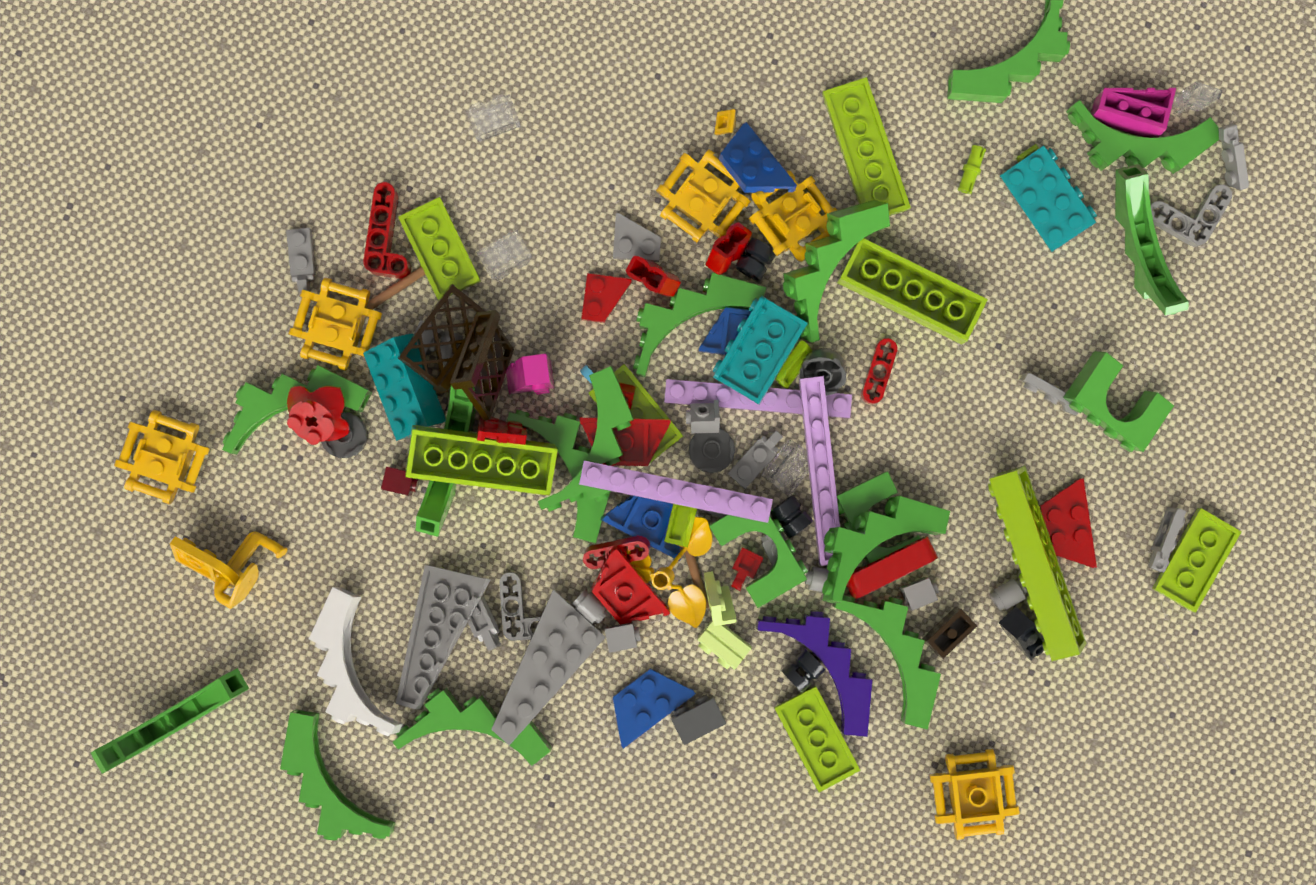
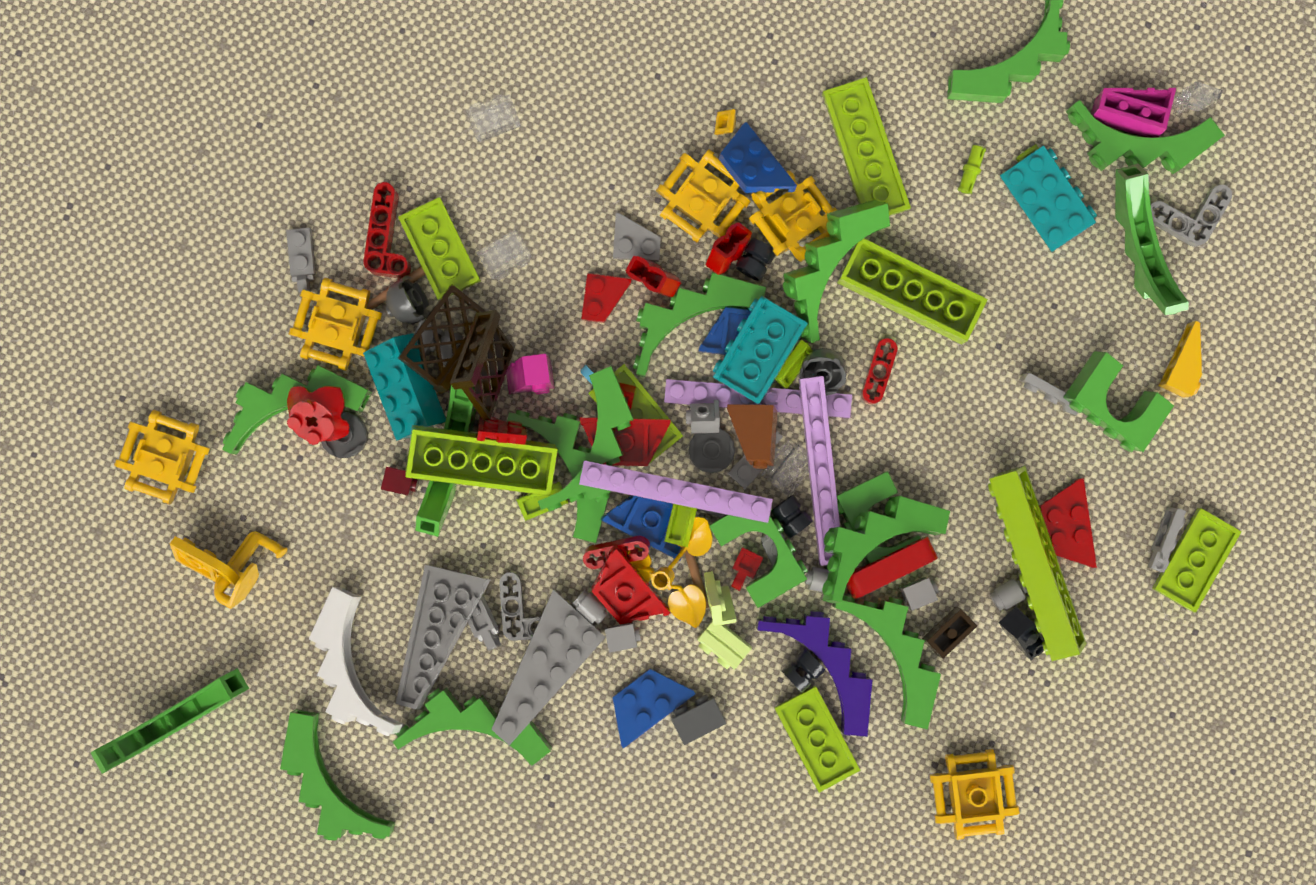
(406, 301): none -> dark grey cylinder
(529, 504): none -> lime tile
(756, 432): none -> dark orange slope
(1185, 365): none -> yellow slope
(1234, 157): light grey hinge -> none

